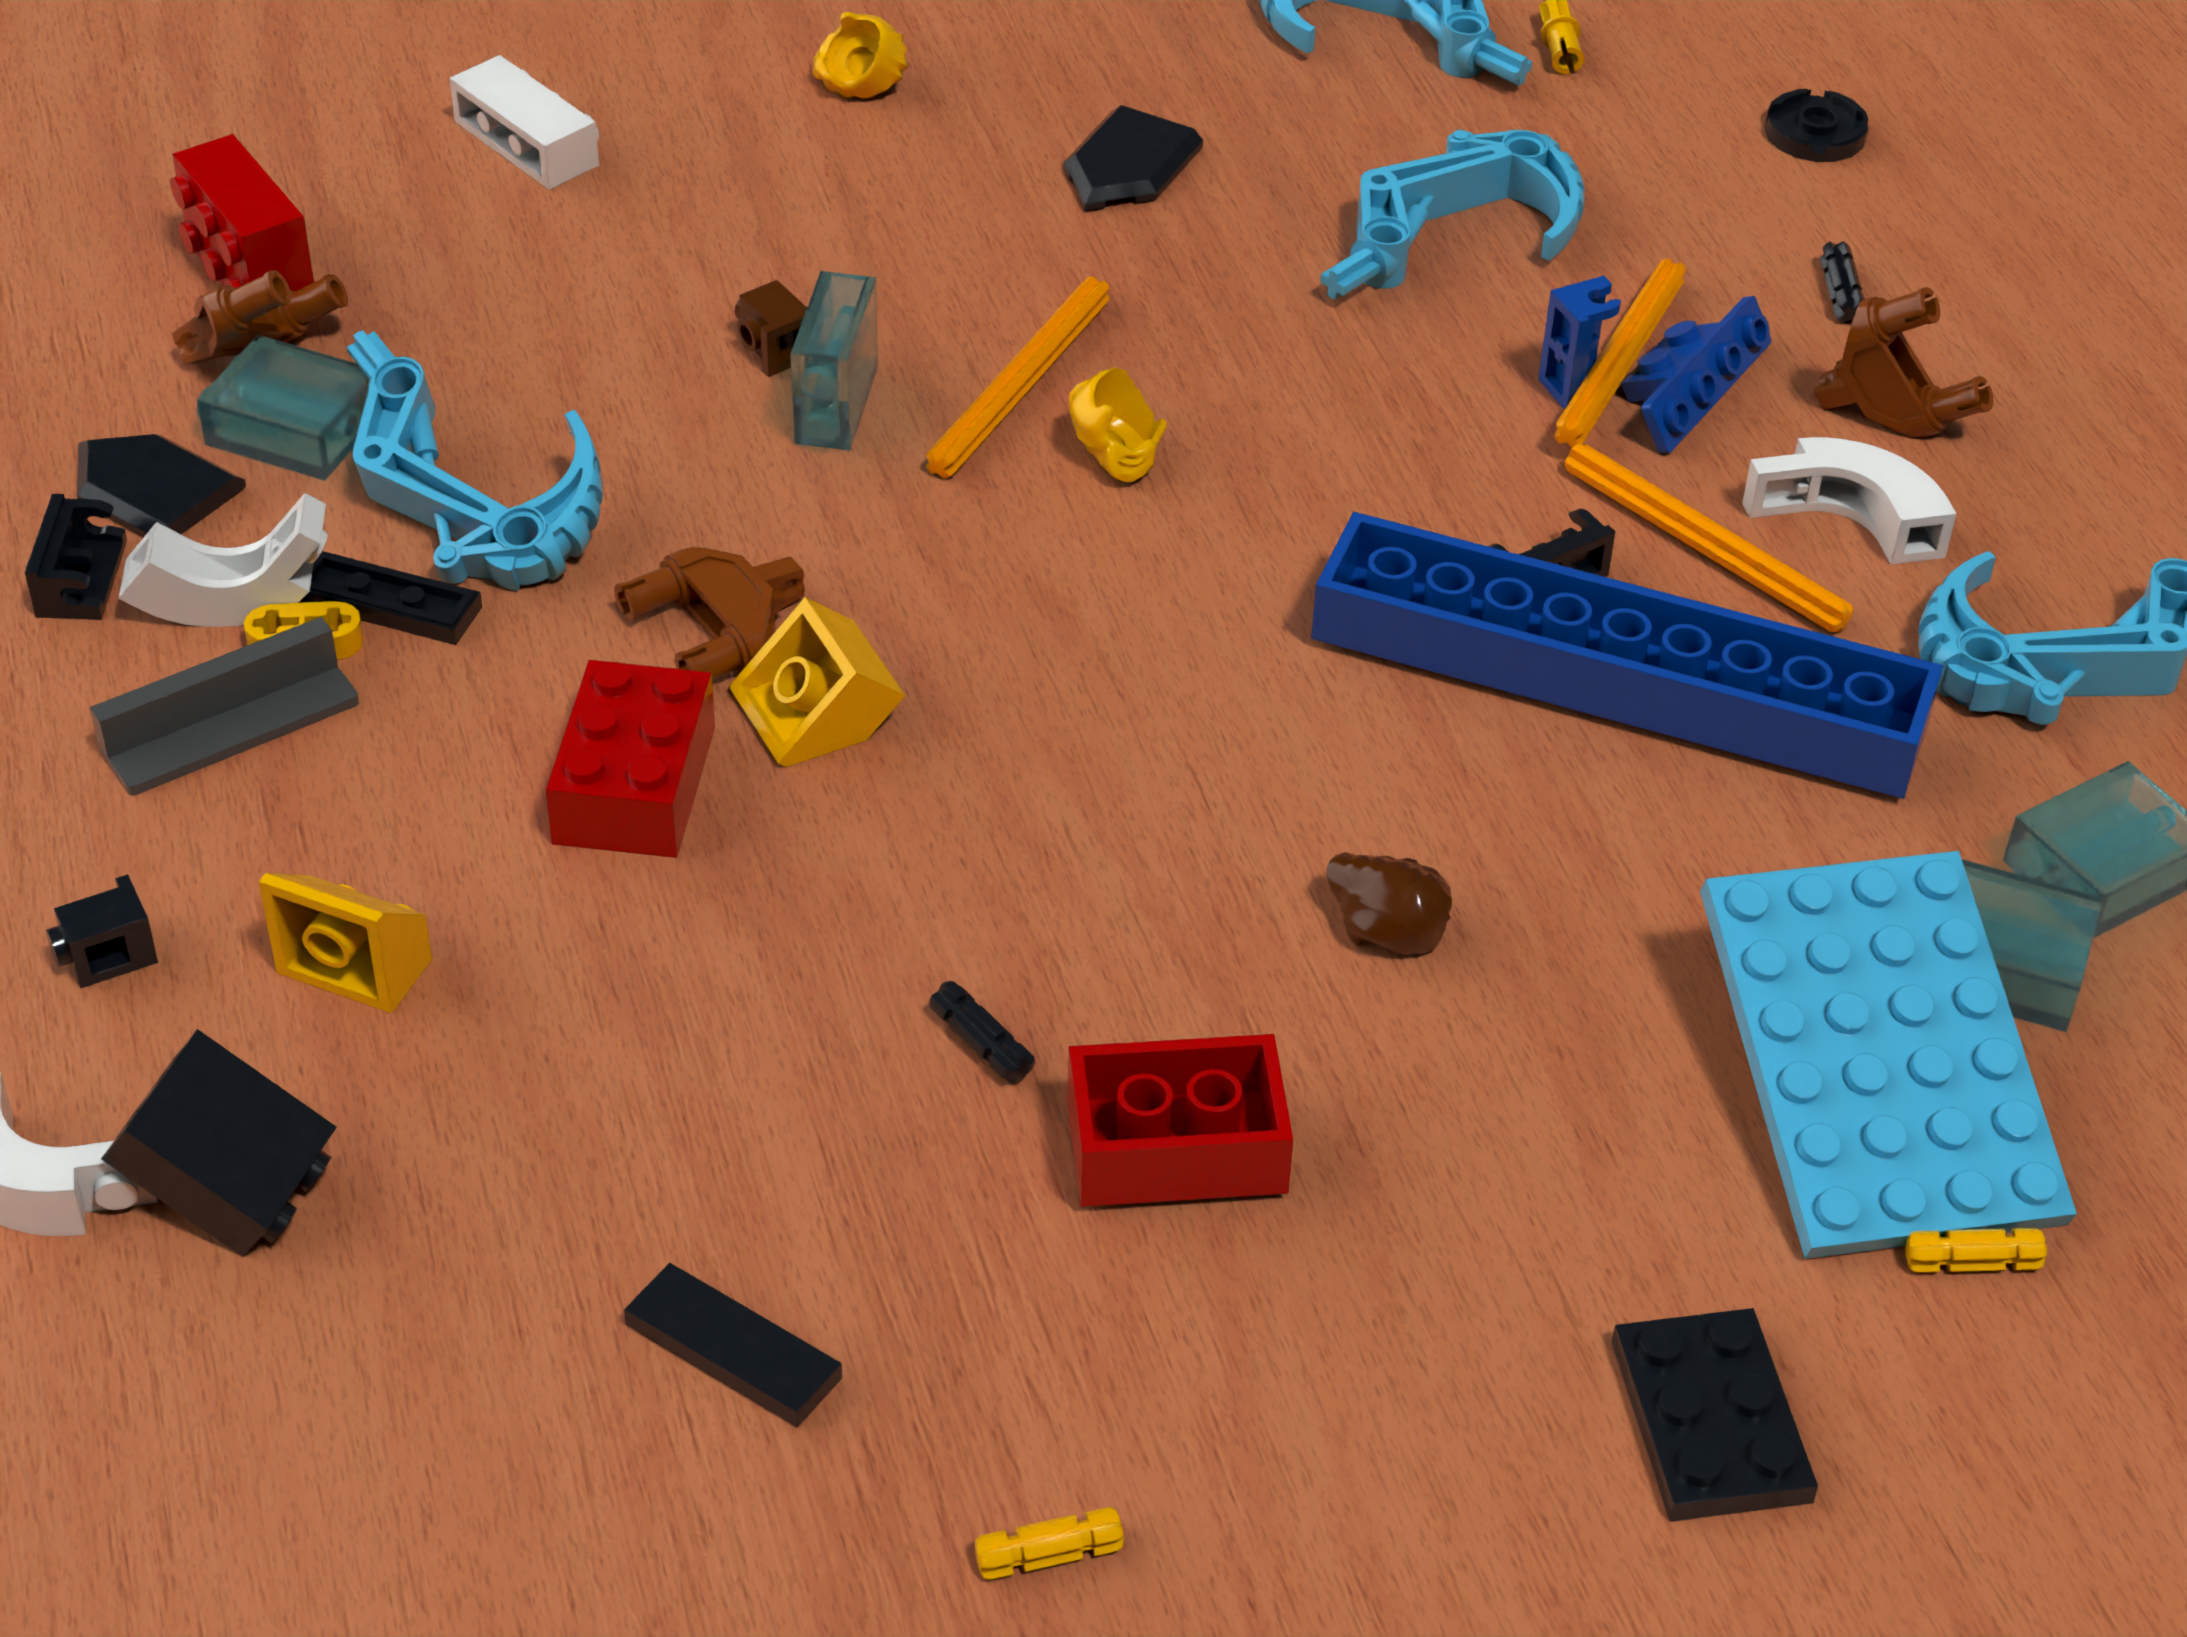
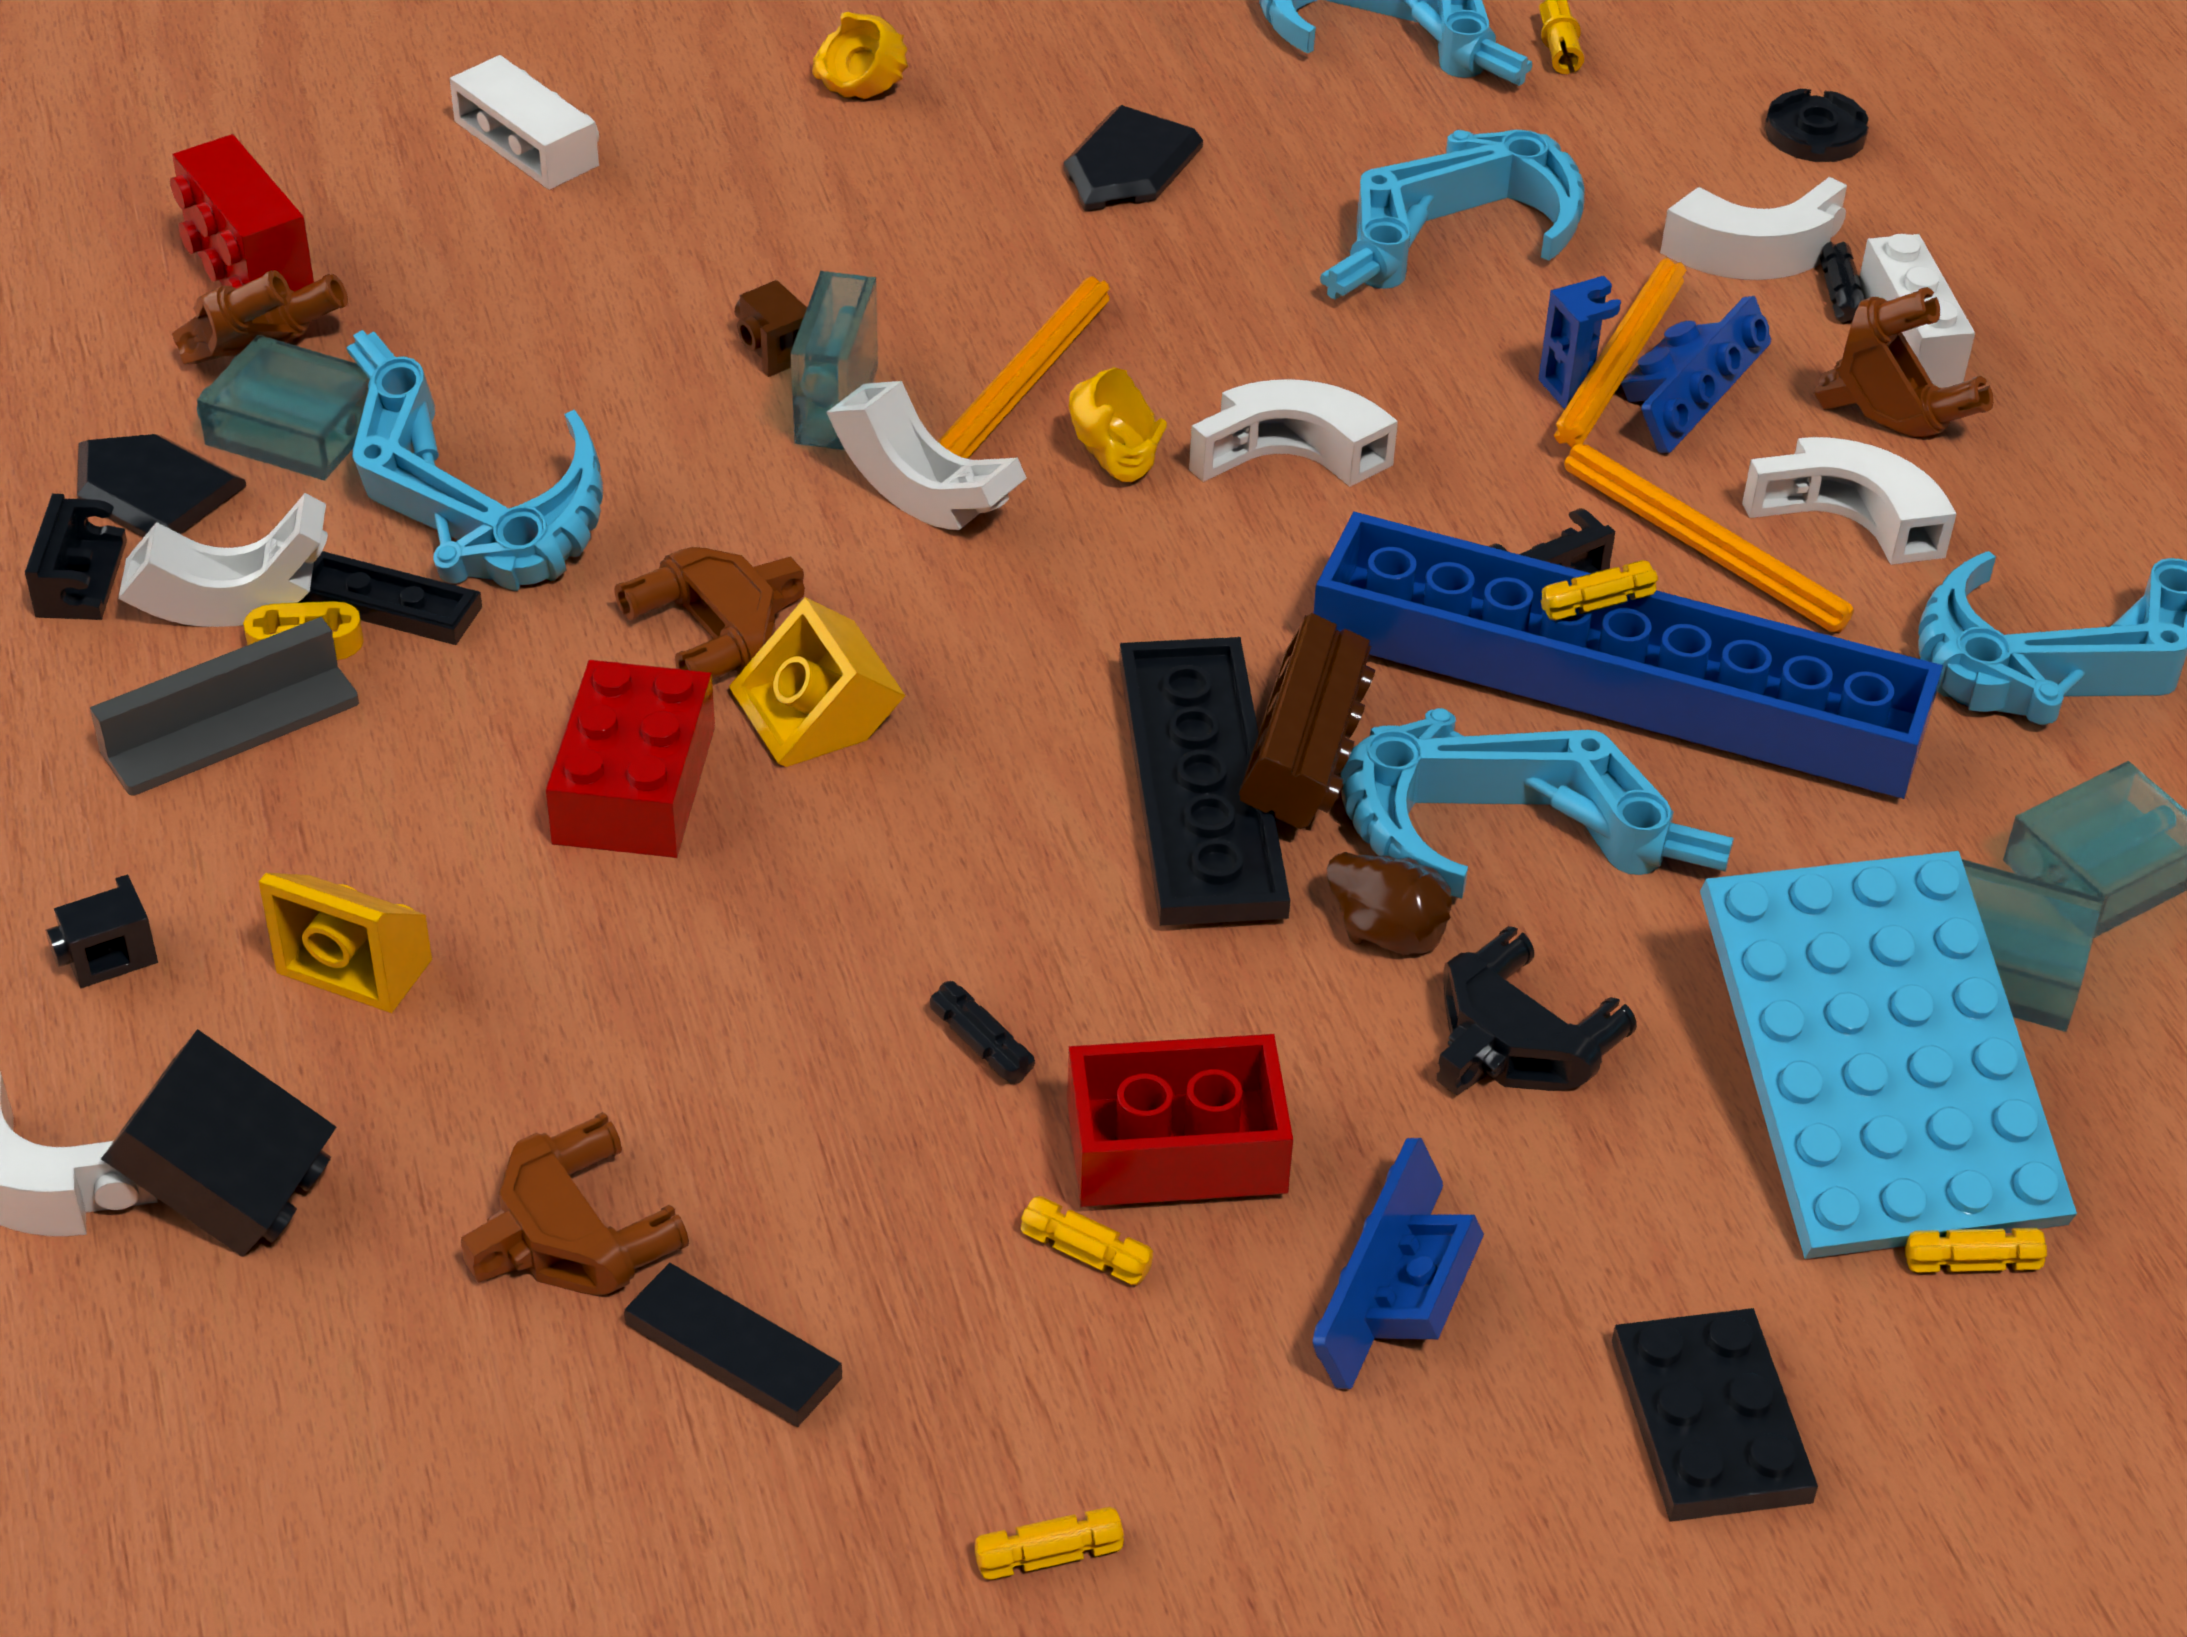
(553, 1227): none -> dark orange connector
(910, 466): none -> white arch
(1087, 1240): none -> yellow axle
(1191, 751): none -> black plate
(1297, 419): none -> white arch
(1309, 723): none -> reddish brown brick
(1400, 1270): none -> blue bracket
(1511, 1035): none -> black connector
(1569, 770): none -> medium azure piece
(1599, 590): none -> yellow axle
(1753, 241): none -> white arch
(1903, 266): none -> white brick

